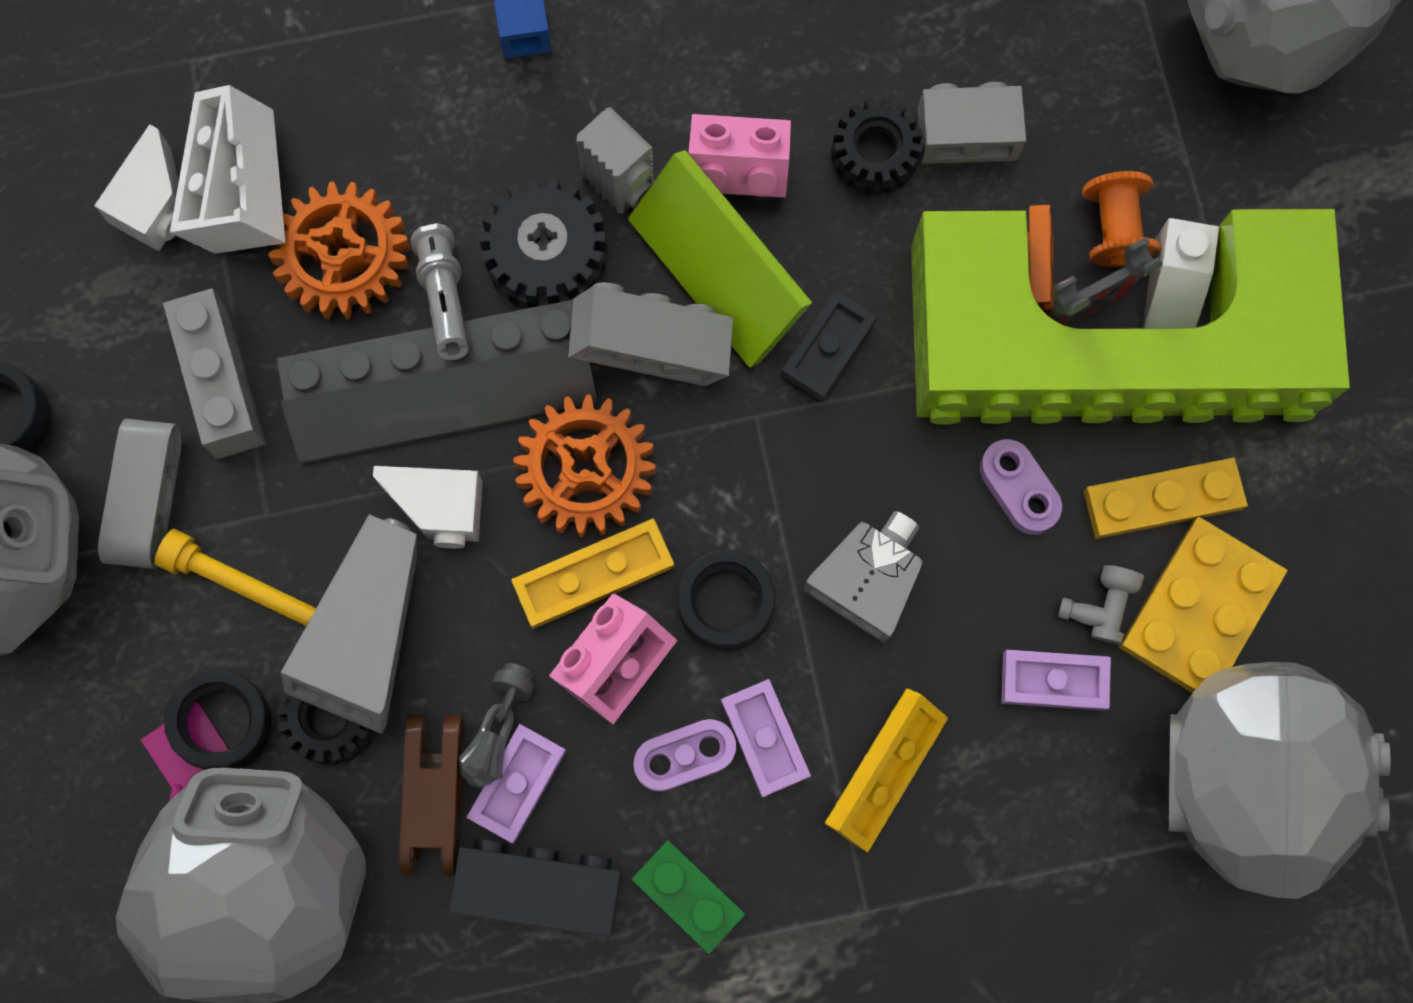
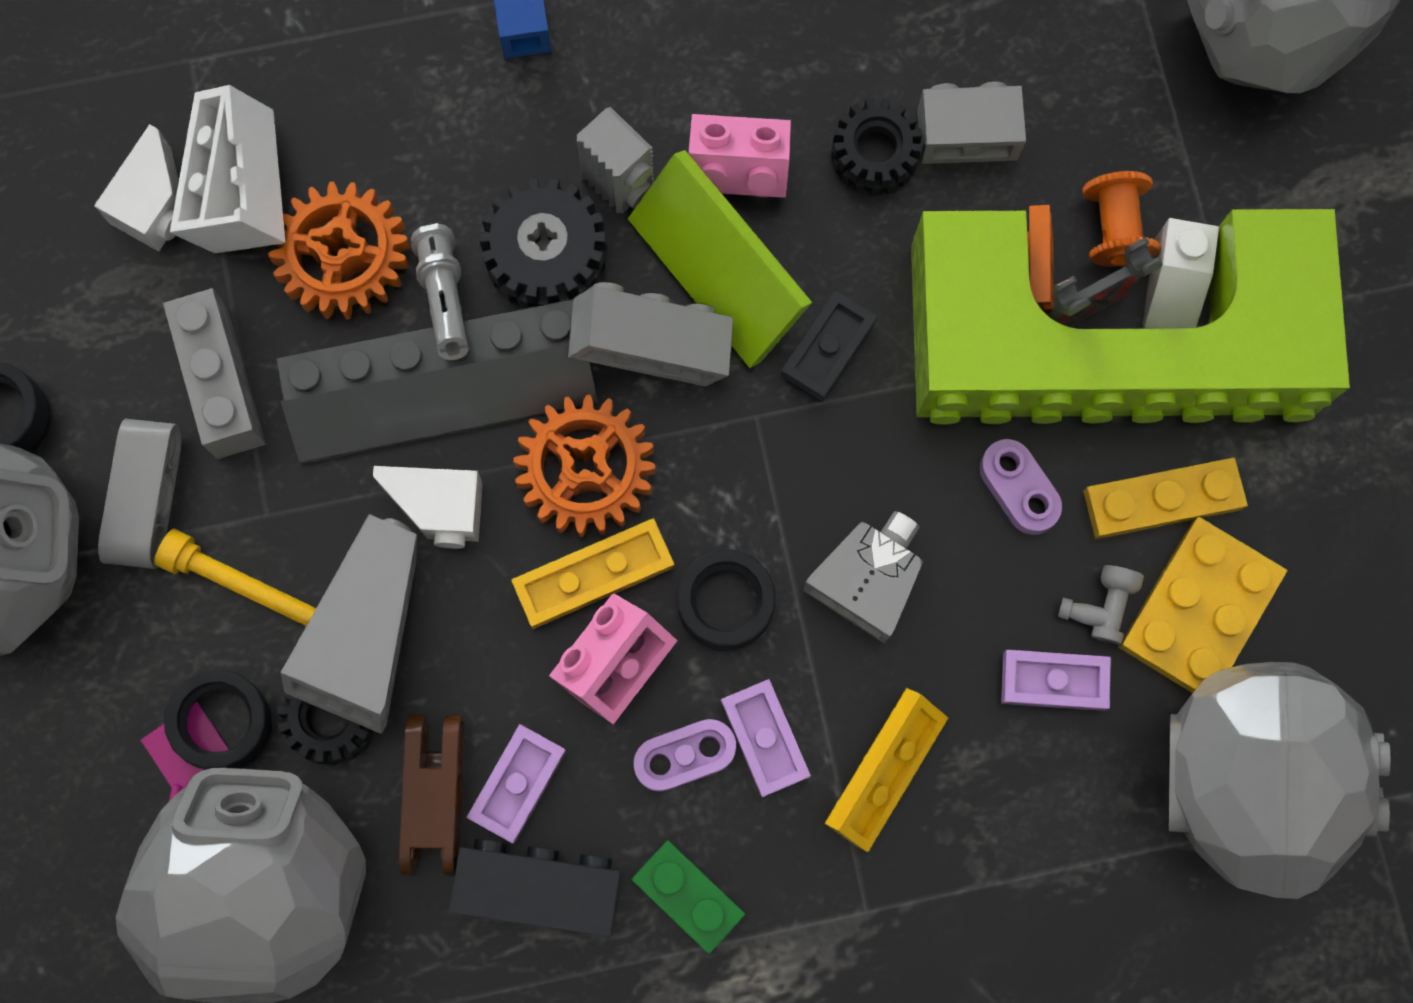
(484, 757): dark grey piece -> none

